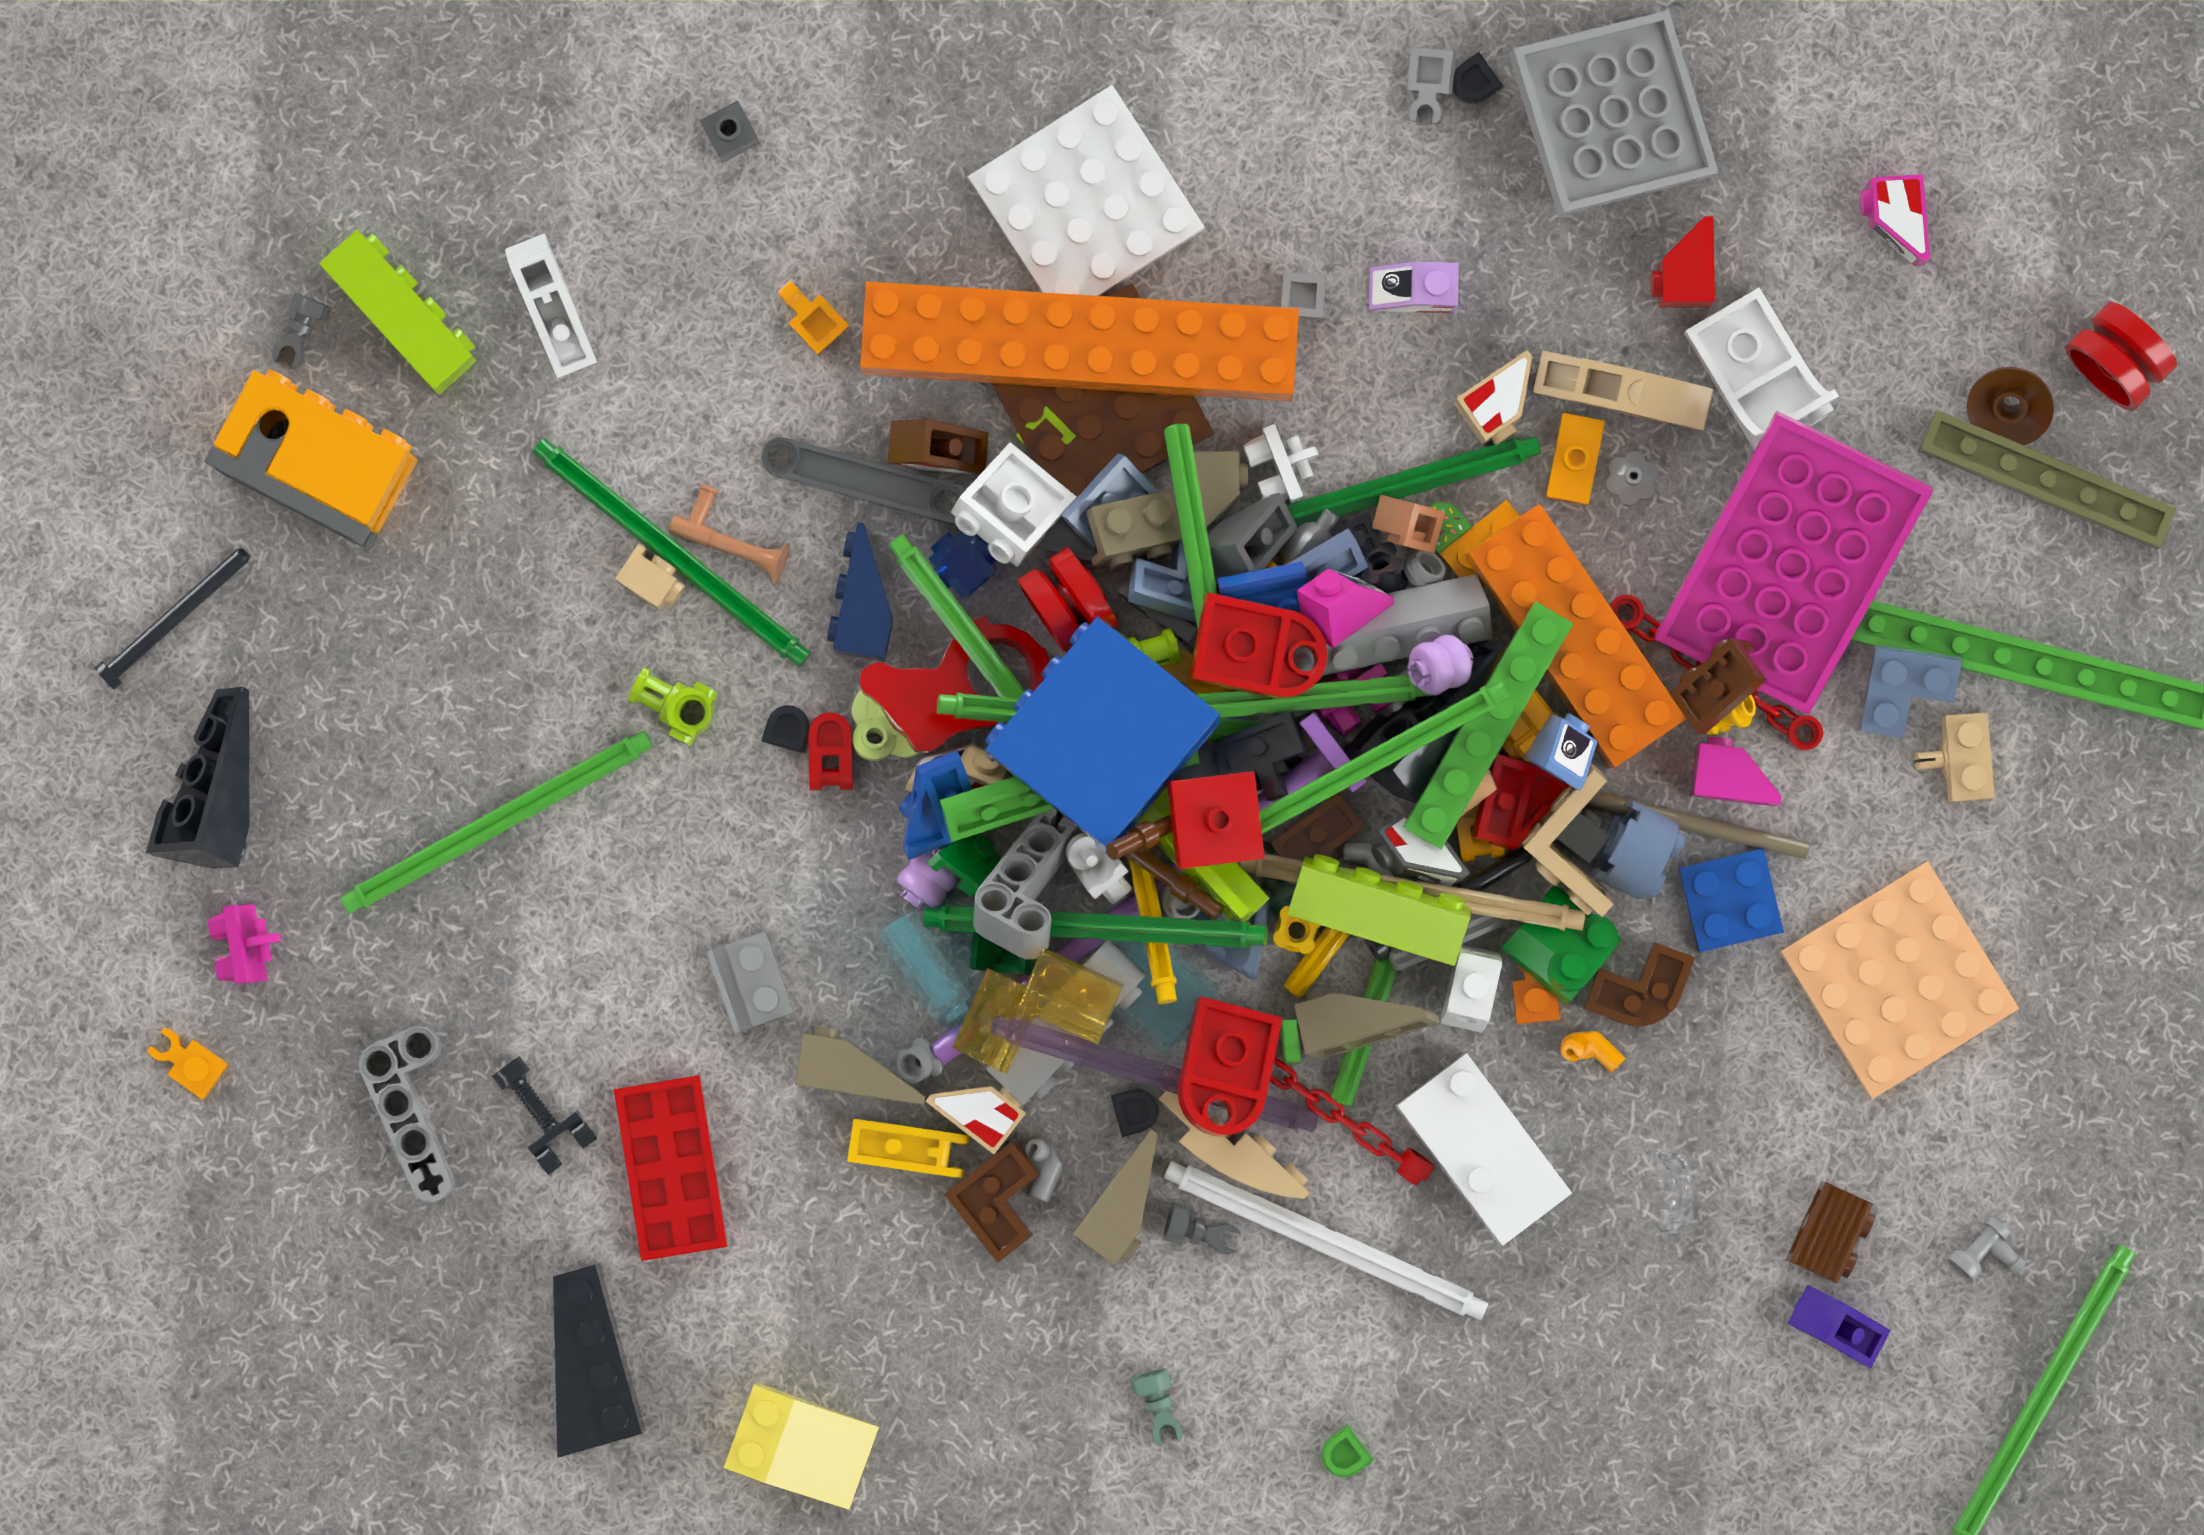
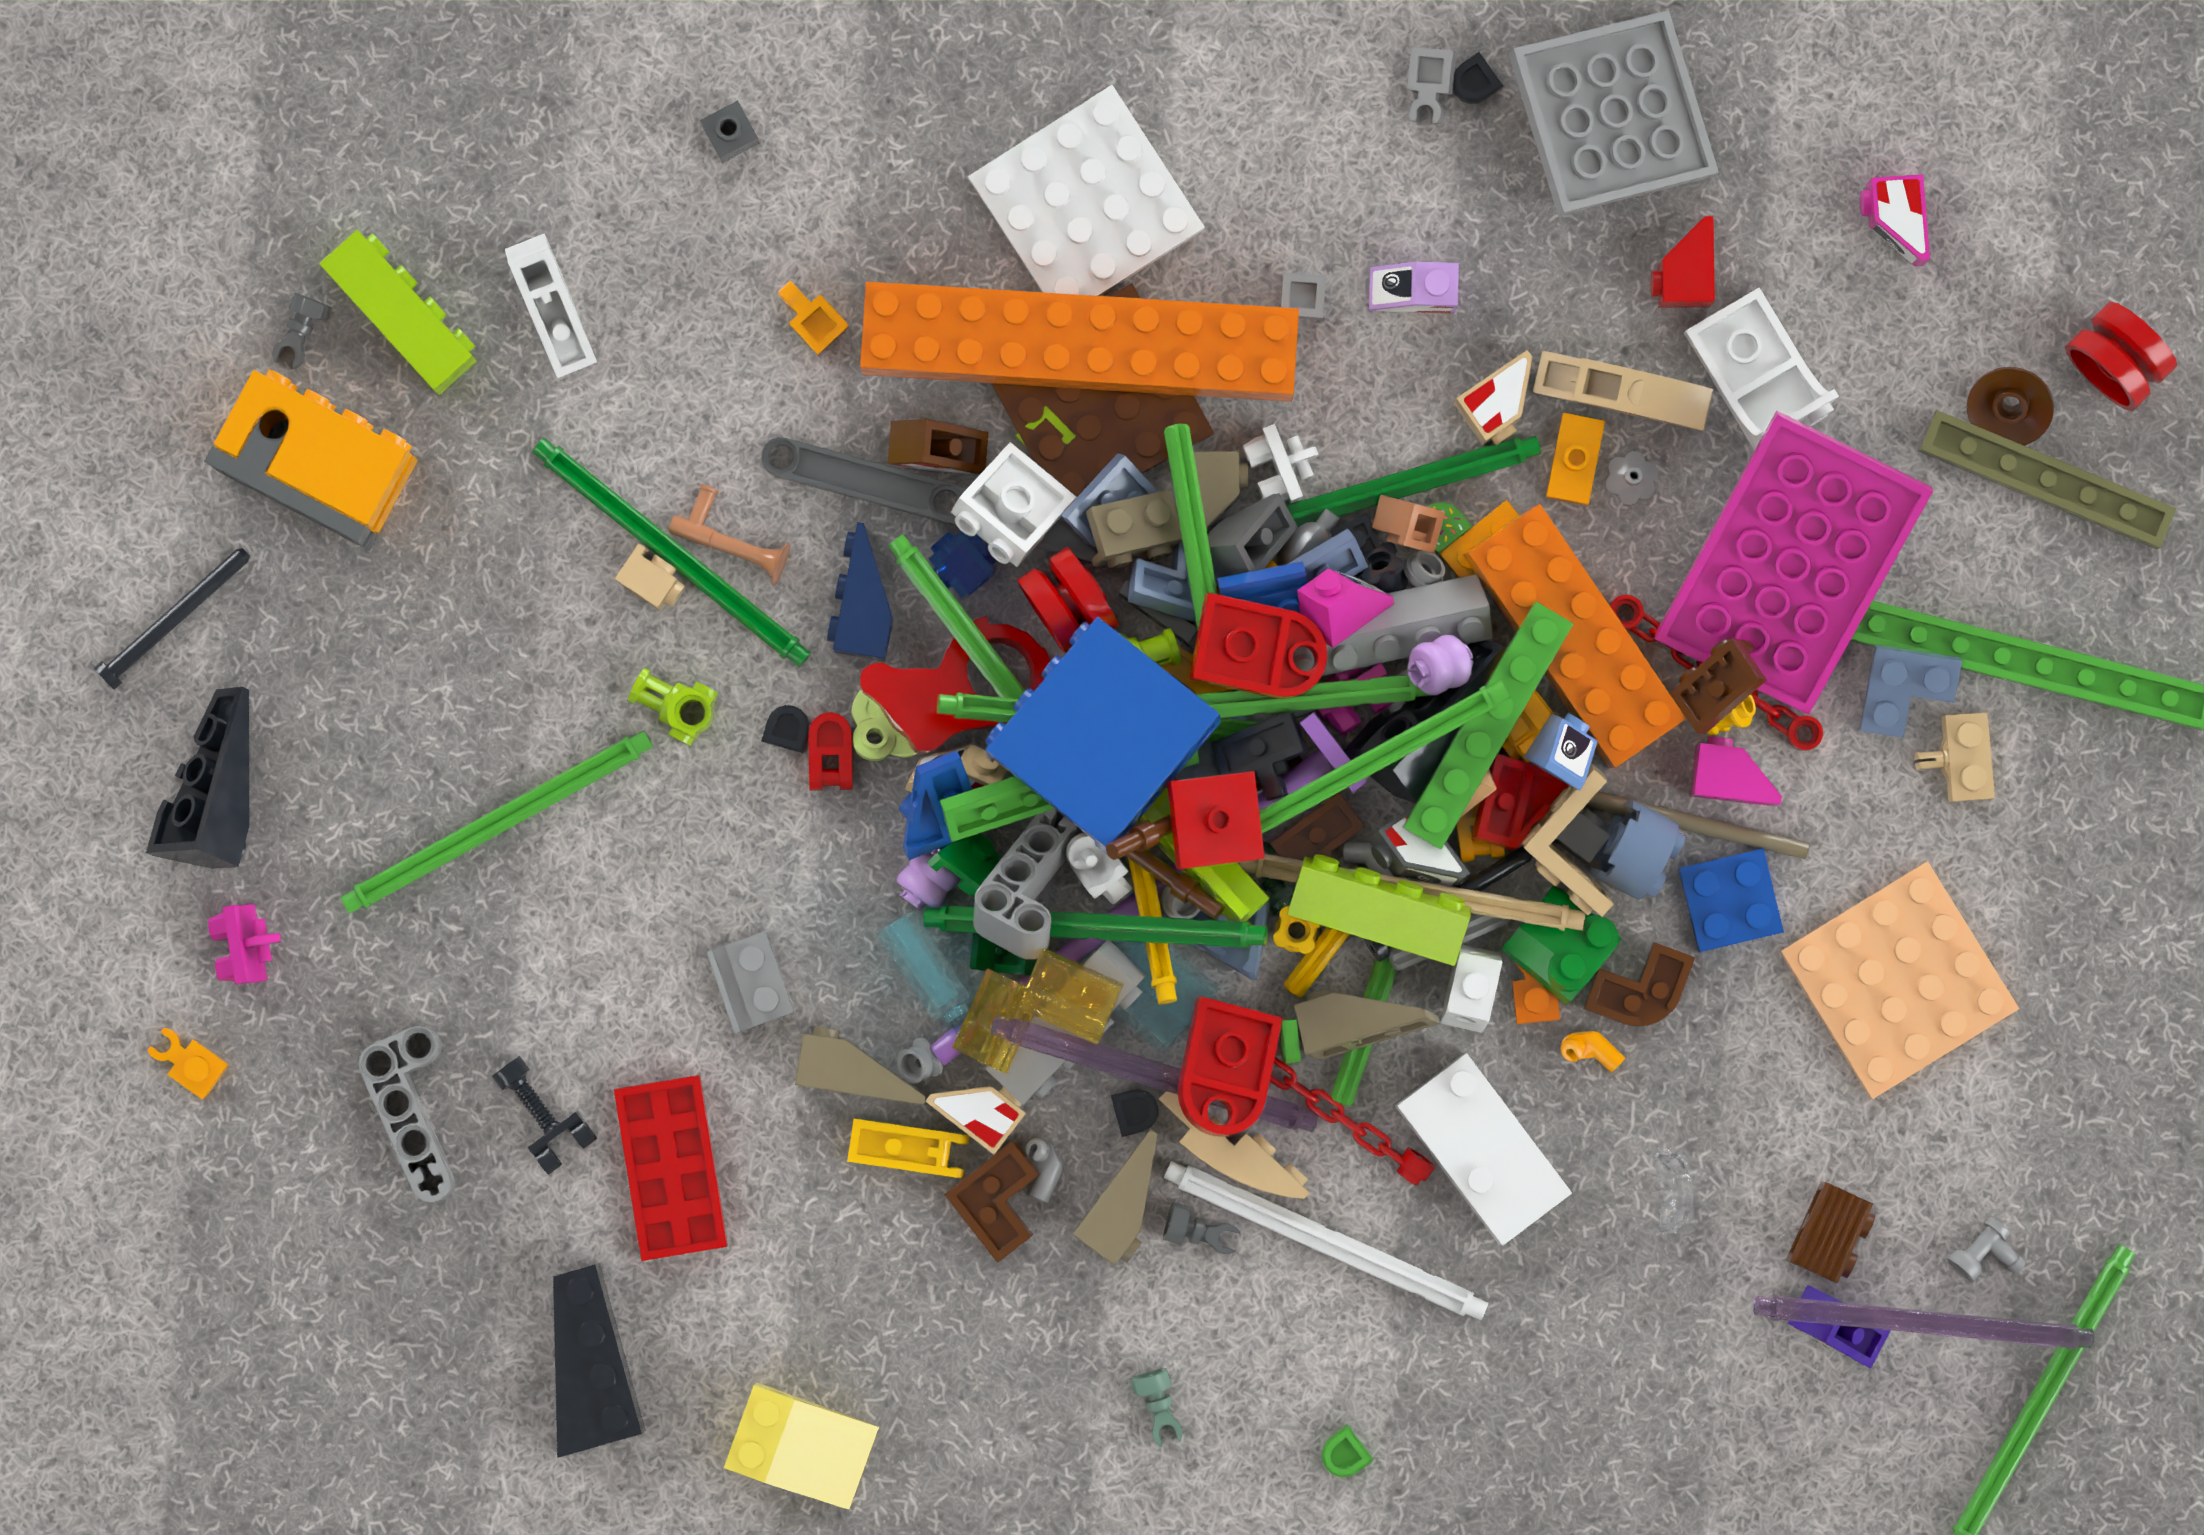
(1923, 1322): none -> clear purple piece

